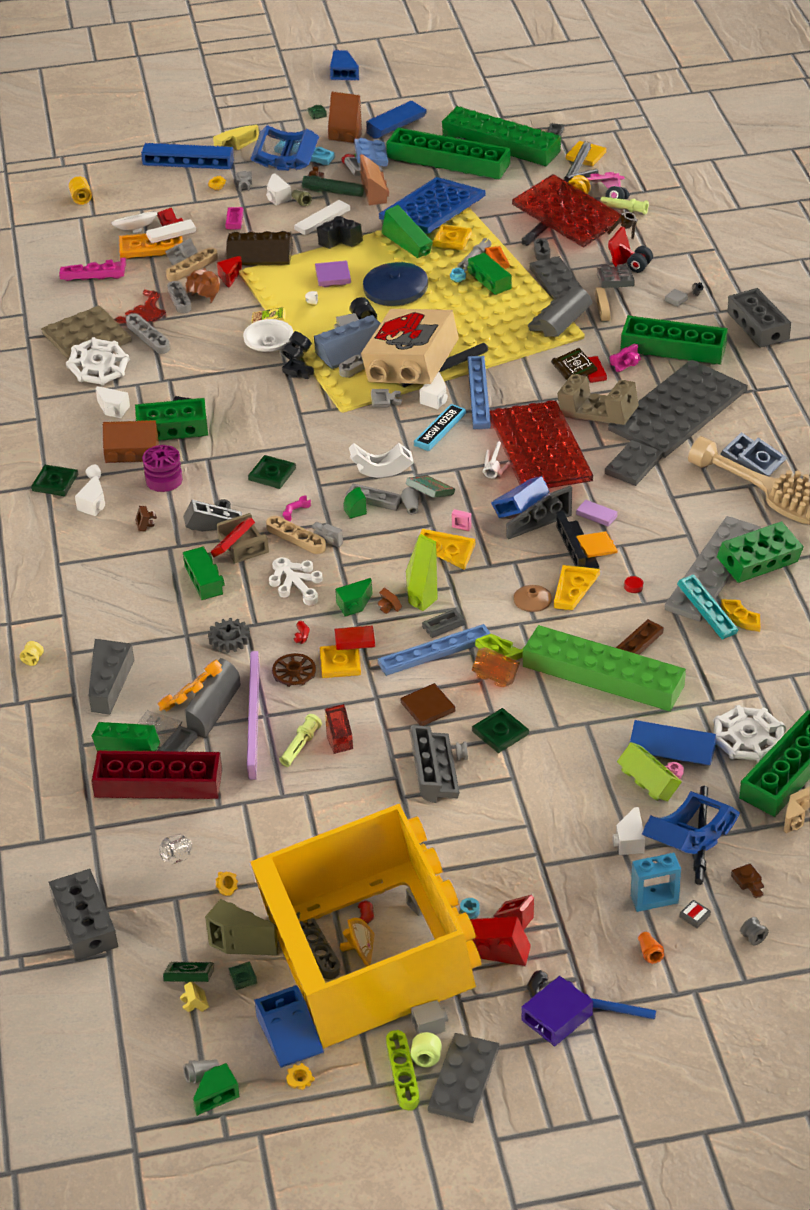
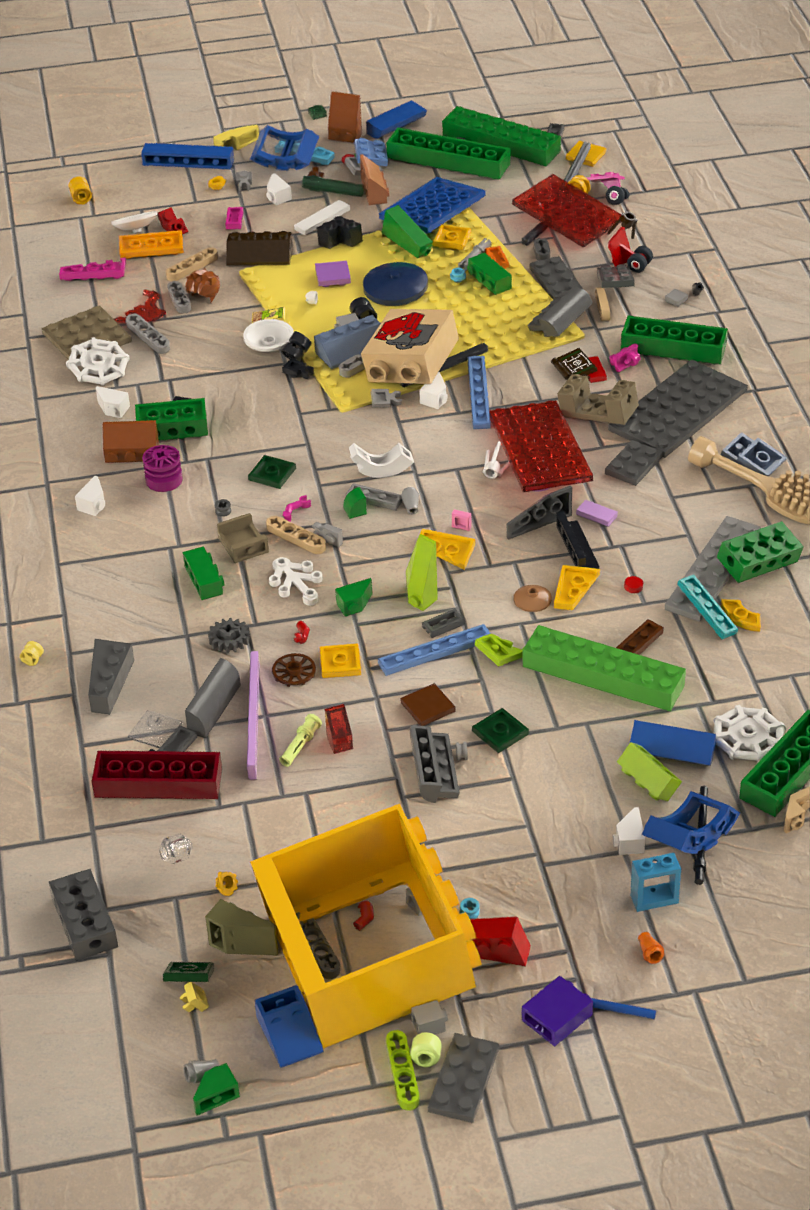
(54, 480): dark green tile -> none
(92, 471): white hinge -> none
(125, 737): green brick -> none
(143, 518): reddish brown tile -> none
(169, 702): light orange plant -> none
(171, 231): white tile -> none
(181, 251): light grey hips -> none
(205, 516): dark grey slope -> none
(229, 270): red slope -> none
(232, 537): red tile -> none
(242, 975): clear green plate -> none
(297, 1073): yellow animal -> none
(302, 197): olive cone -> none
(343, 66): blue slope -> none
(354, 637): red tile -> none
(359, 937): shield -> none
(388, 601): dark orange tile -> none
(430, 486): tile -> none
(439, 427): tile -> none
(495, 667): clear orange brick -> none
(519, 907): red slope -> none
(521, 497): blue slope -> none
(537, 978): black arm -> none
(586, 174): bar -> none
(596, 544): light orange piece -> none
(631, 205): yellowish green pin -> none
(676, 769): bright pink plate -> none
(695, 913): tile -> none
(748, 877): reddish brown plate -> none
(754, 931): dark grey wheel -> none
(759, 317): dark grey brick -> none

